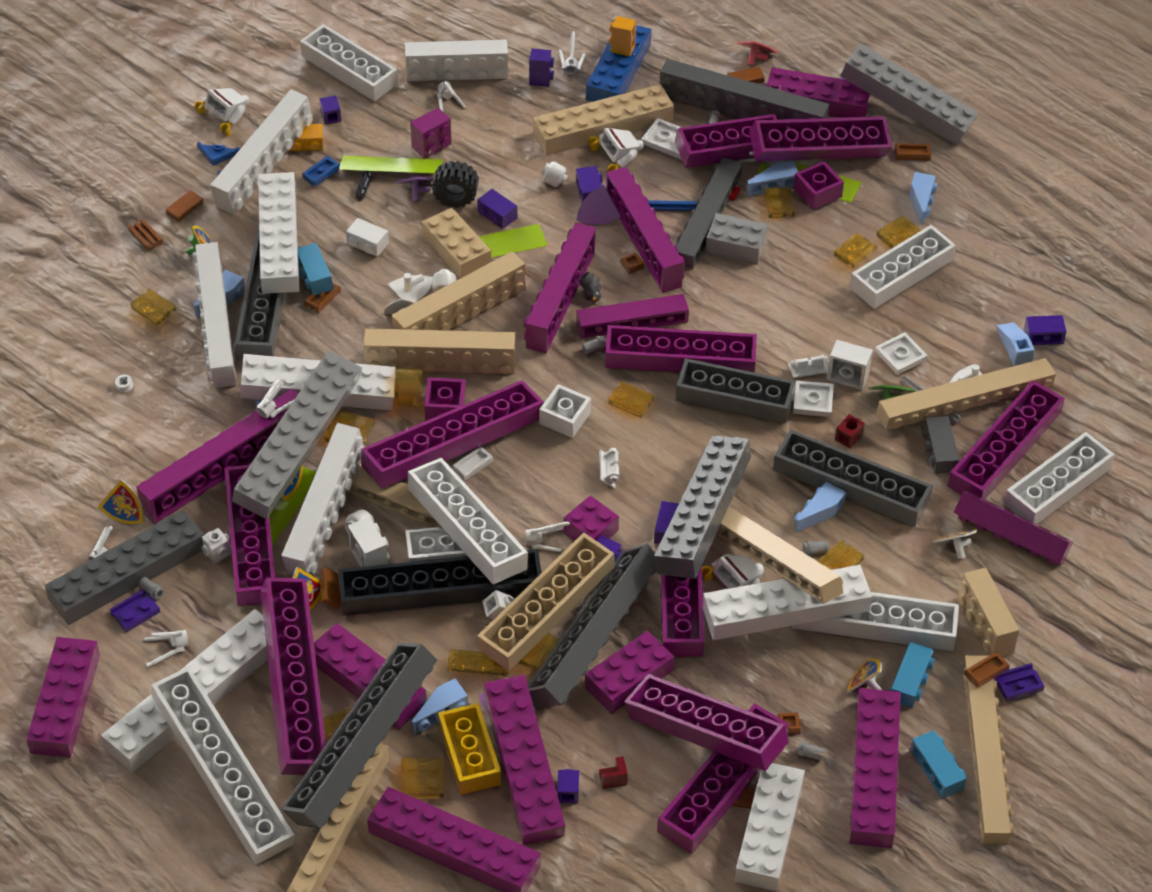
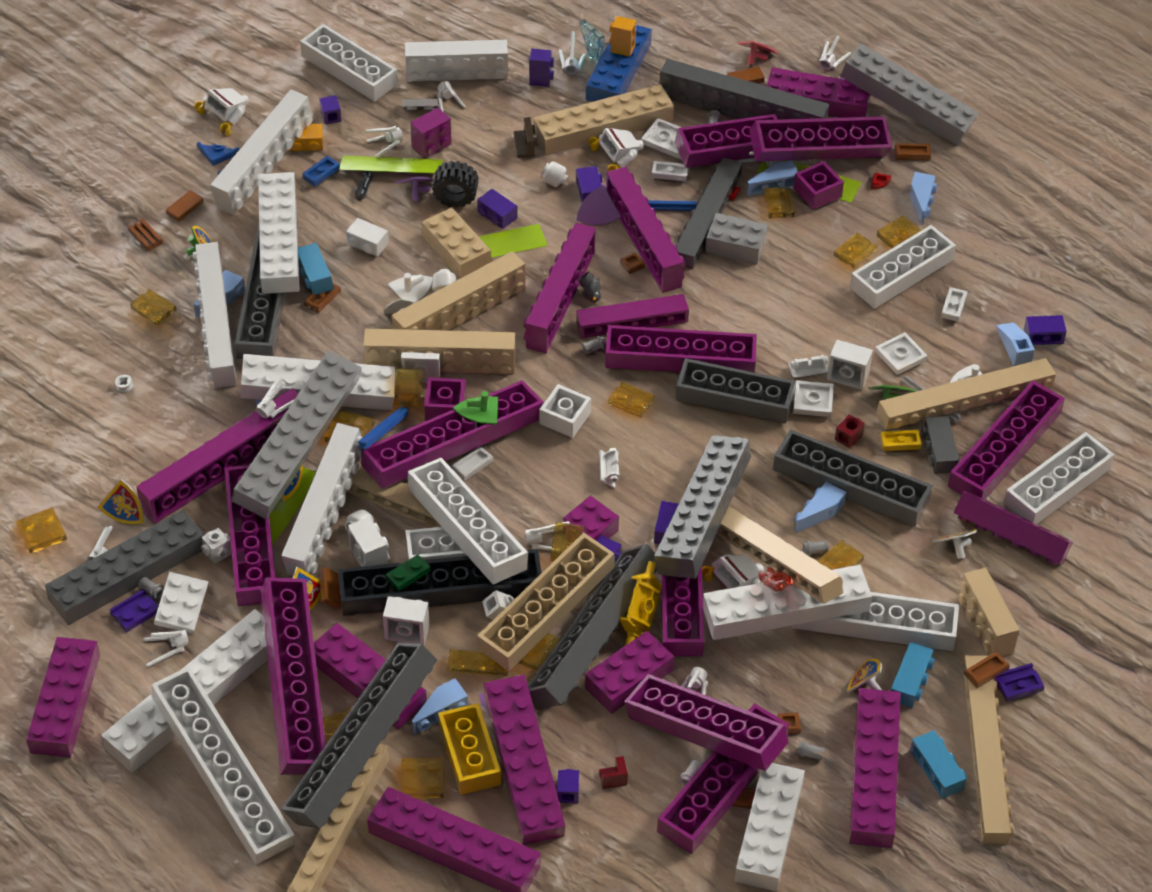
(41, 530): none -> clear yellow plate
(181, 602): none -> white plate
(381, 429): none -> blue axle
(392, 135): none -> white plant
(406, 620): none -> white brick
(407, 573): none -> dark green plate
(412, 104): none -> white plate
(427, 362): none -> white plate
(479, 409): none -> bright green shield
(525, 140): none -> dark brown bracket
(563, 537): none -> clear yellow plate
(593, 40): none -> clear light blue wing
(639, 614): none -> yellow plate
(669, 171): none -> white plate
(690, 772): none -> white pin
(696, 679): none -> white plant
(775, 580): none -> clear red plate
(828, 60): none -> white plant
(880, 180): none -> red tile
(900, 440): none -> yellow plate
(954, 304): none -> white plate

